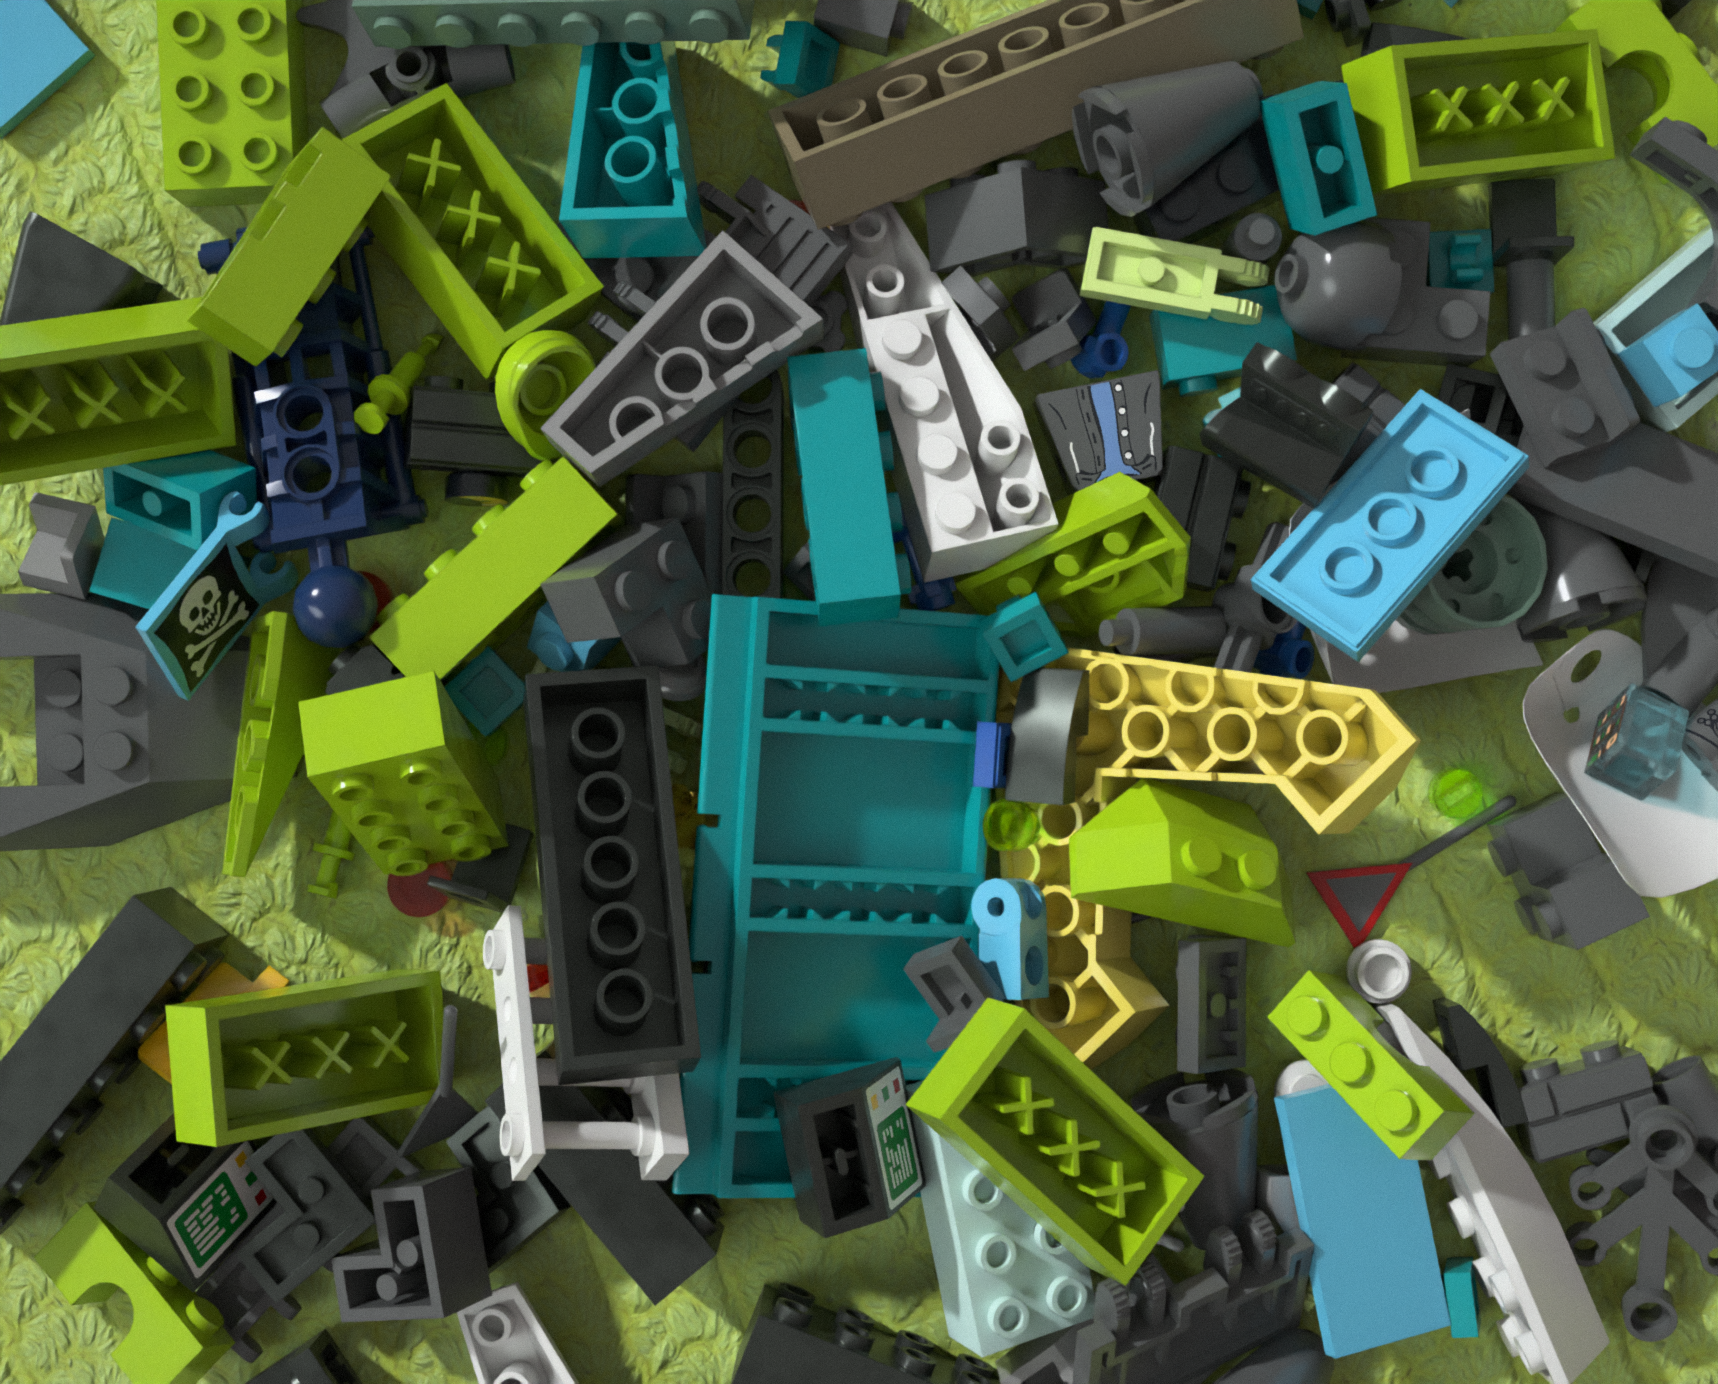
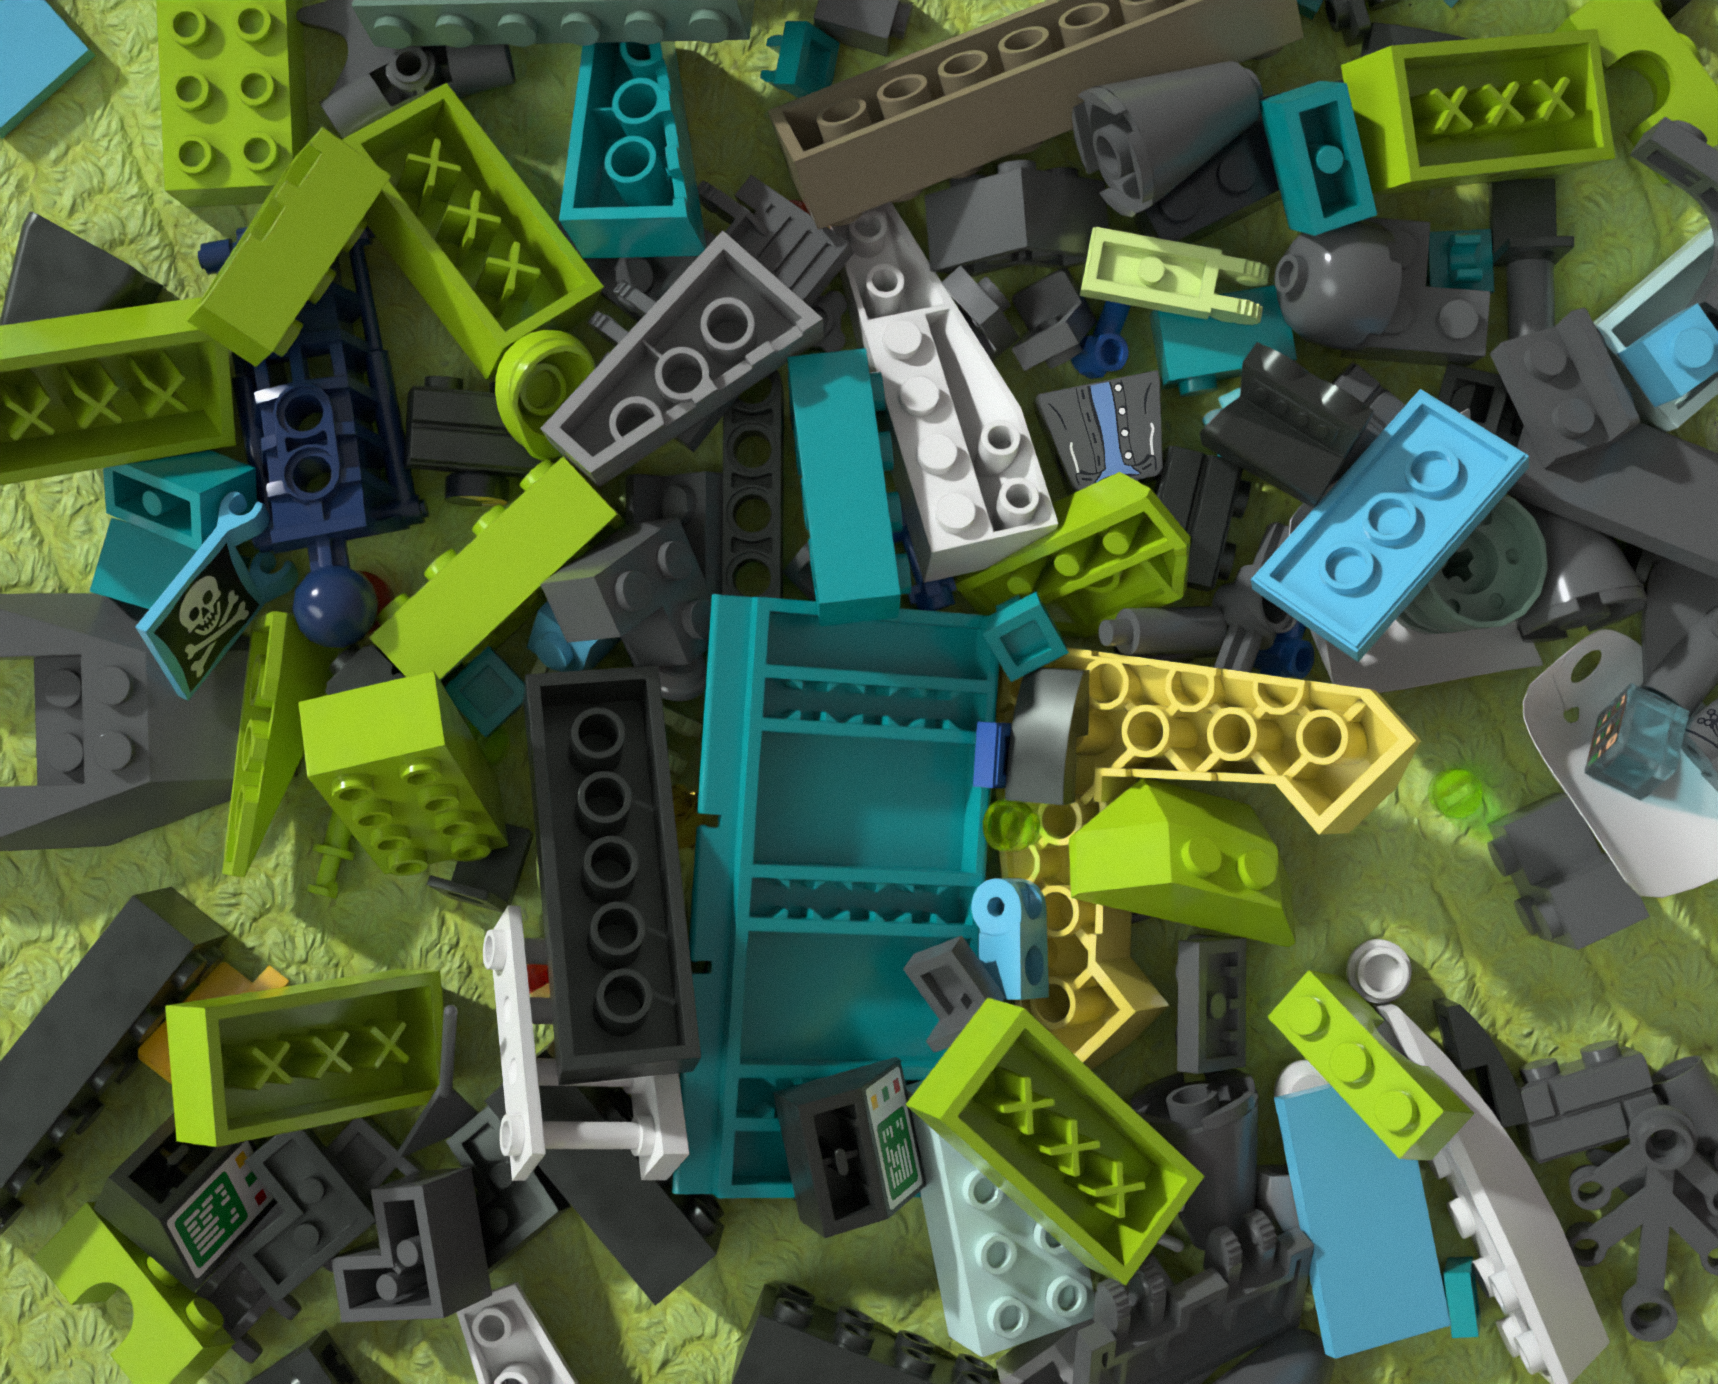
(64, 546): light grey panel -> none
(391, 392): lime piece -> none
(414, 896): clear red tile -> none
(1254, 239): dark grey cylinder -> none
(1361, 893): dark grey piece -> none

